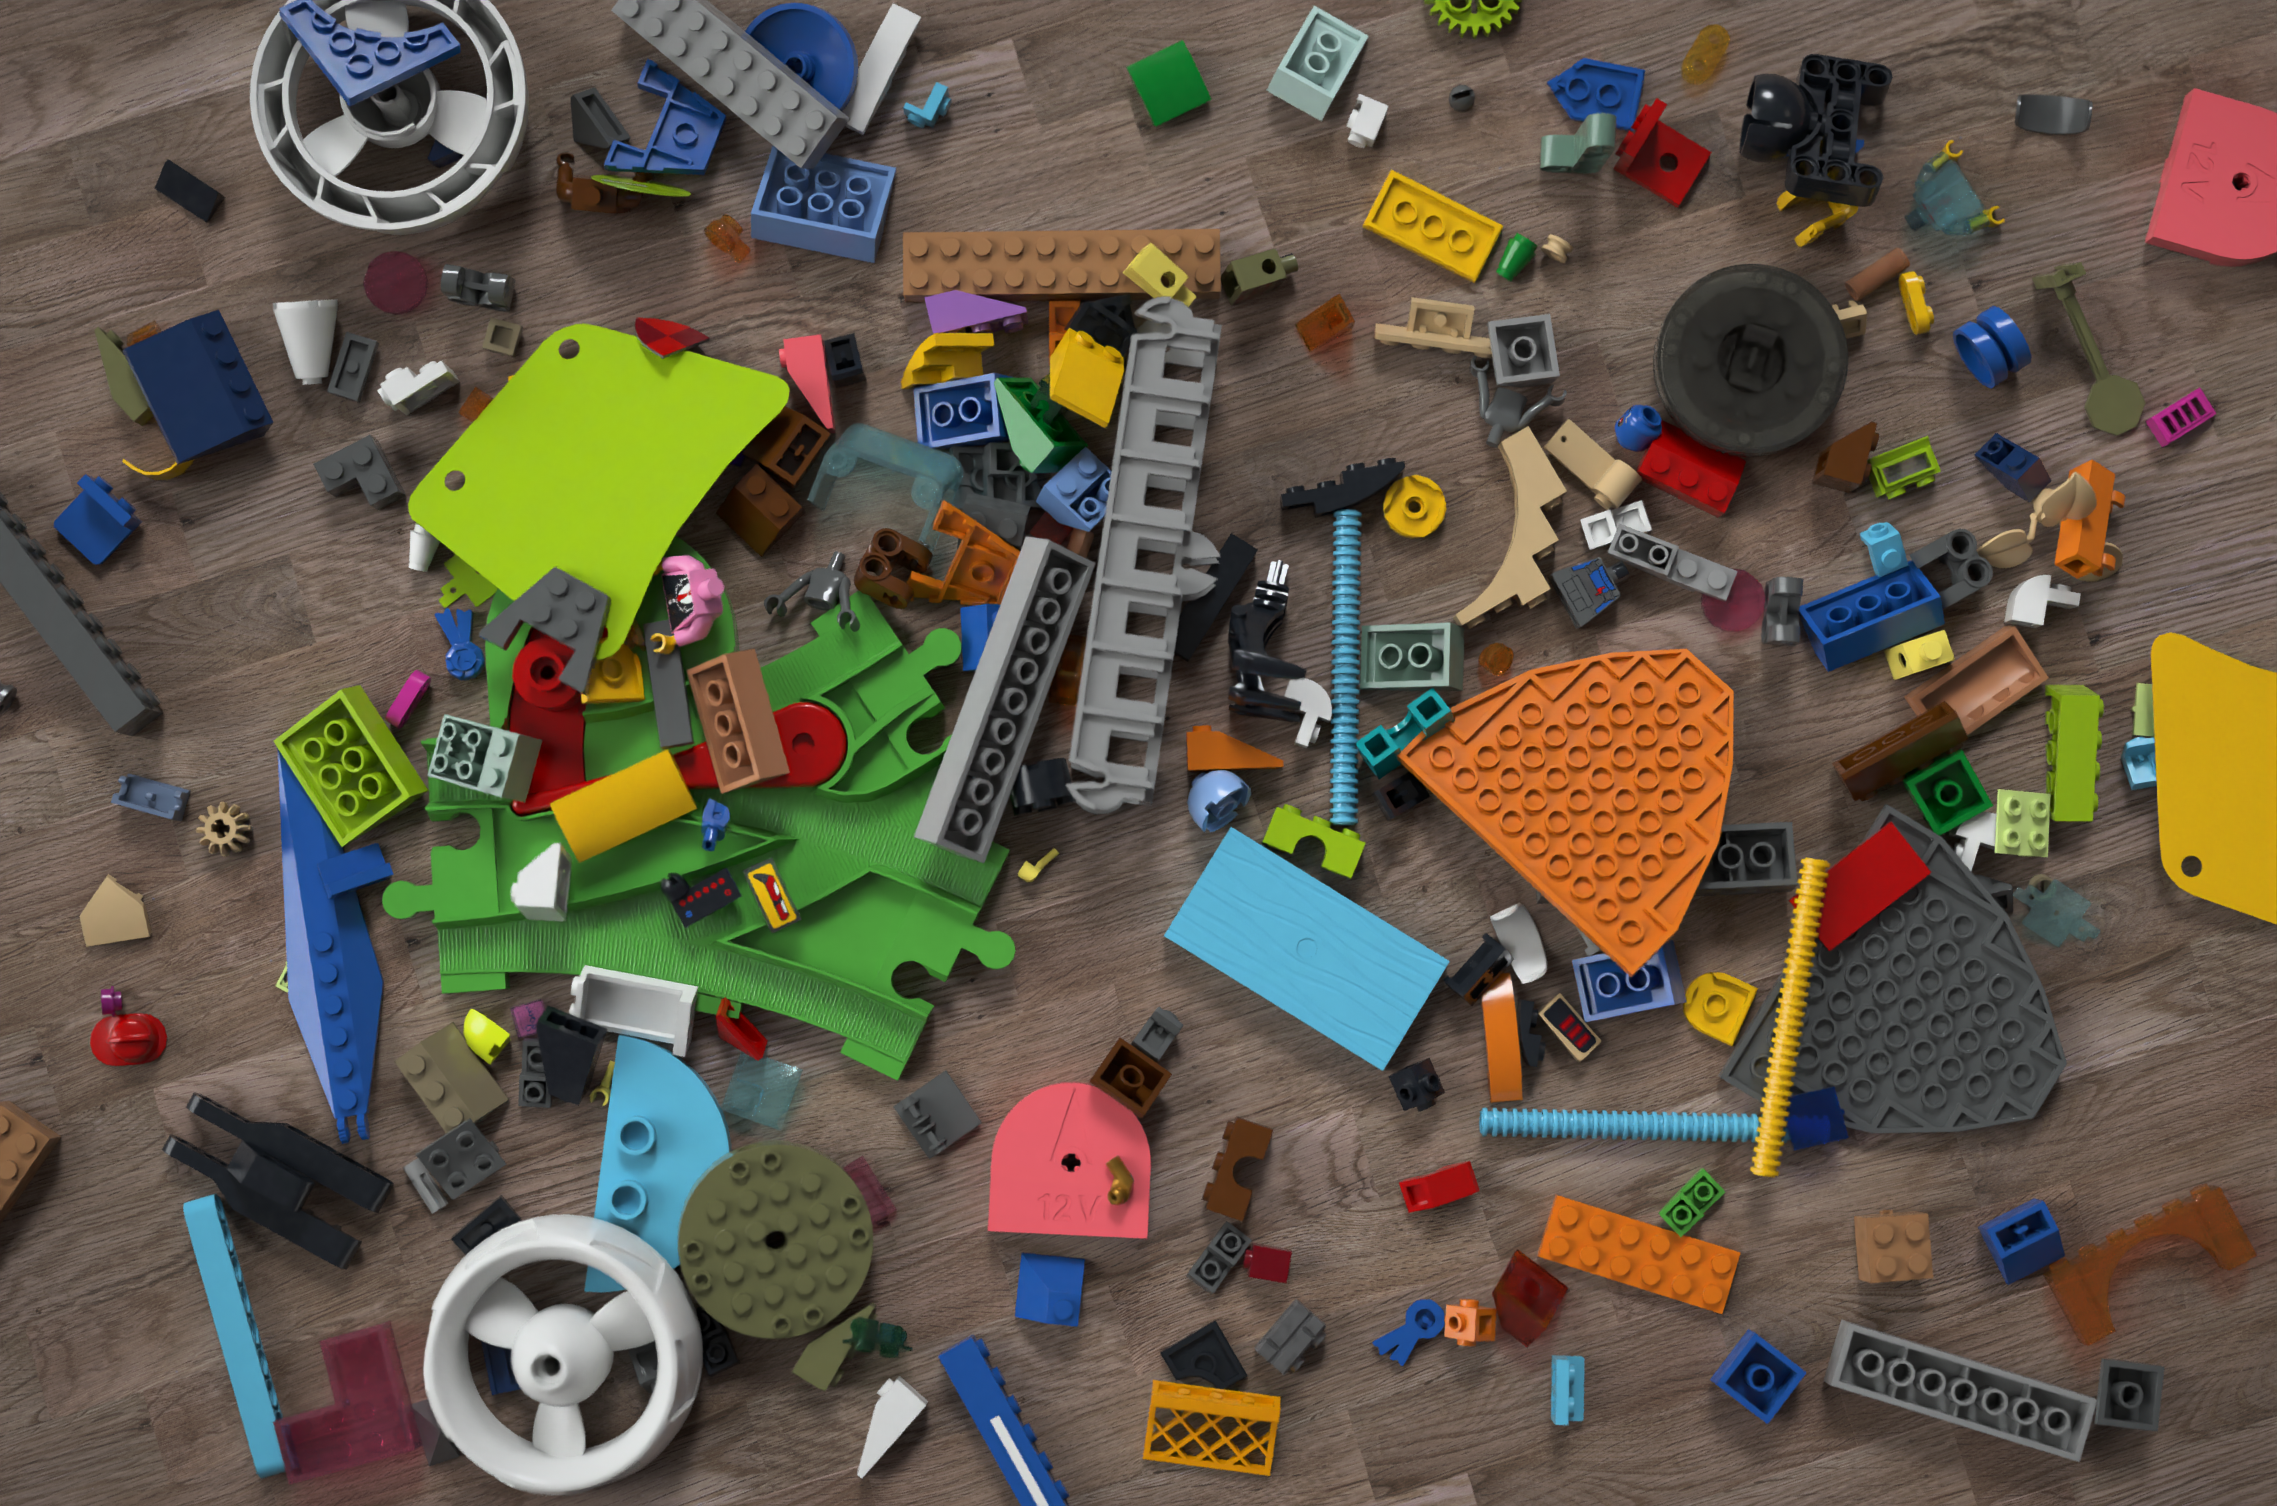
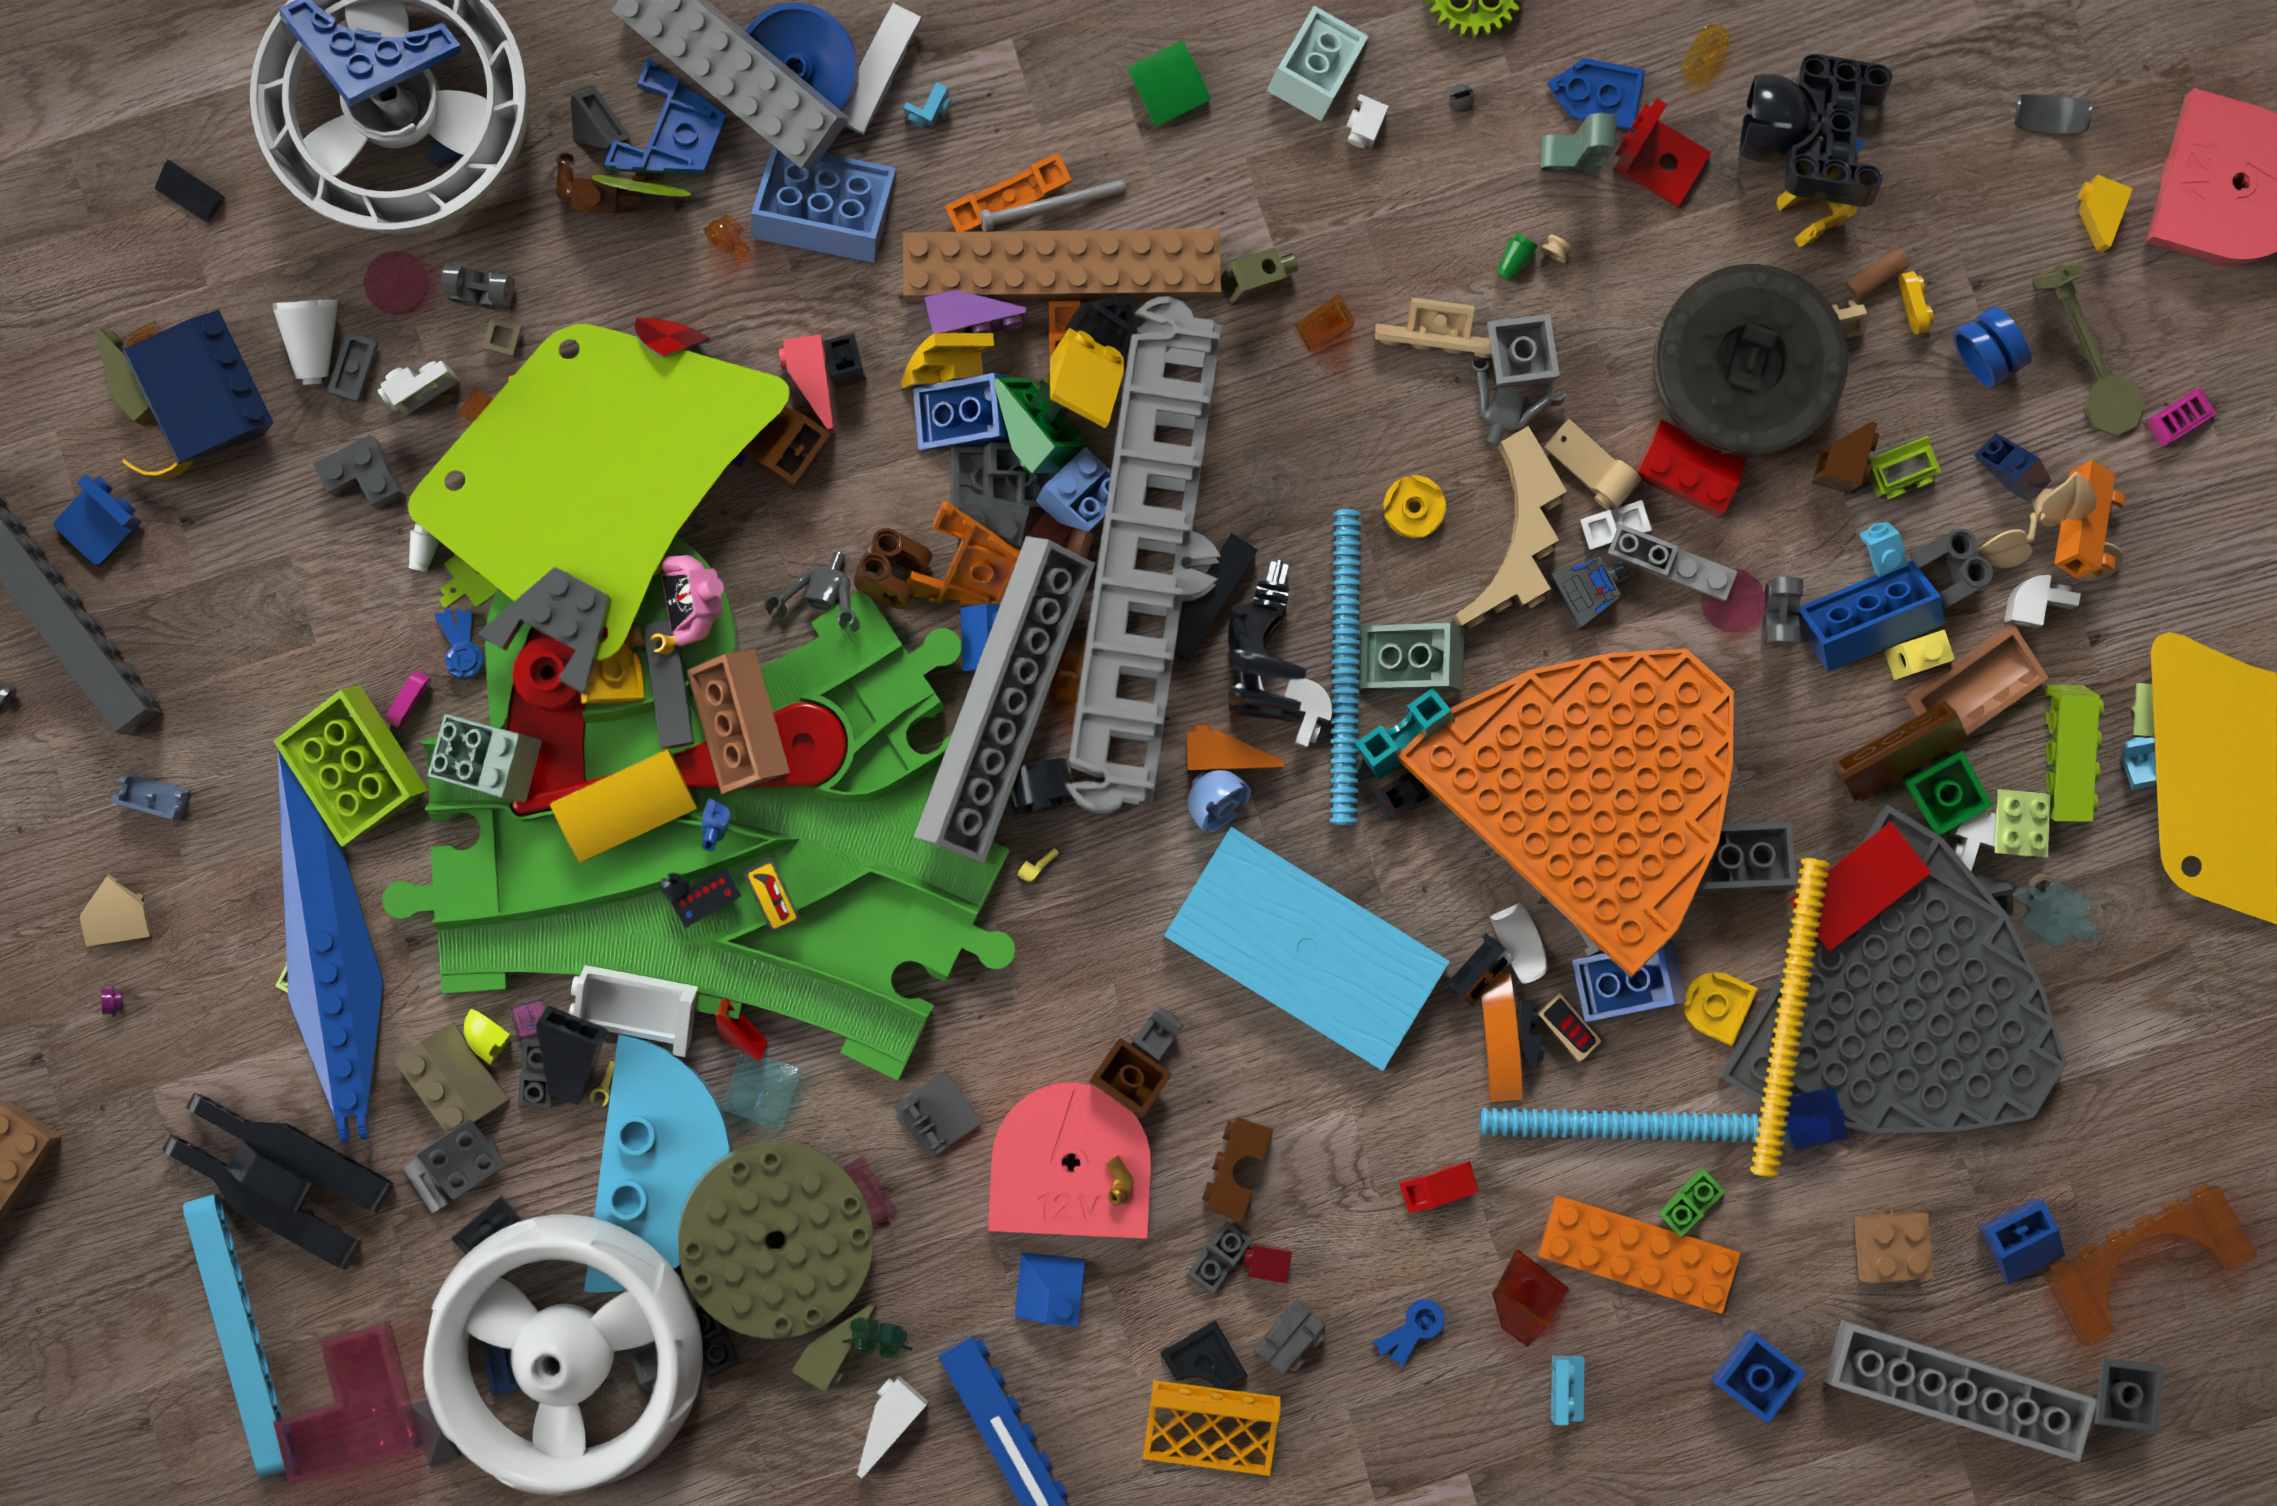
(128, 1039): red piece -> none
(230, 817): tan gear -> none
(354, 870): blue panel -> none
(544, 886): white slope -> none
(759, 510): reddish brown slope -> none
(935, 472): clear light blue windscreen -> none
(989, 219): none -> light grey bar
(1024, 188): none -> orange slope
(1147, 272): light yellow torso -> none
(1341, 849): lime arch -> none
(1356, 487): black slope -> none
(1417, 1085): black brick -> none
(1432, 226): yellow tile -> none
(1470, 1322): orange brick -> none
(1496, 658): clear orange tile -> none
(1638, 427): blue head -> none
(1948, 198): clear light blue torso -> none
(2102, 209): none -> yellow slope

